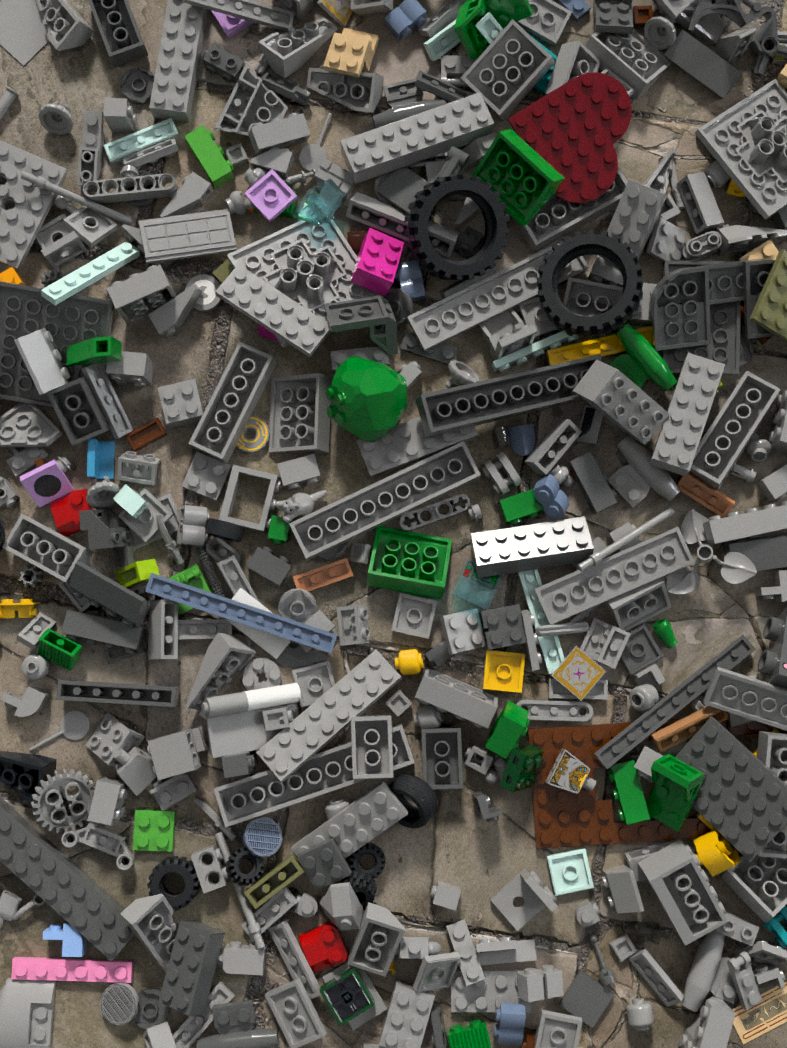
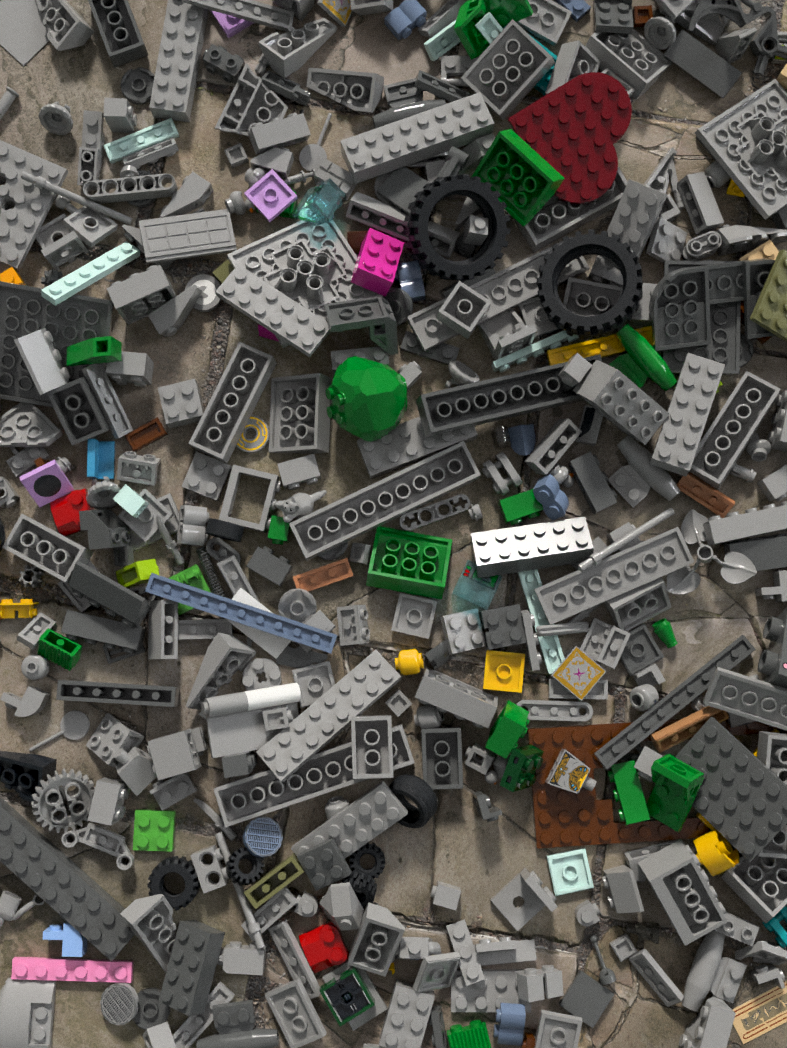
(210, 156): bright green brick -> none
(351, 52): tan bracket -> none
(463, 310): none -> light grey brick
(475, 230): none -> light grey brick
(574, 370): none -> light grey brick
(640, 1014): light grey head -> none
(744, 980): light grey plate -> none

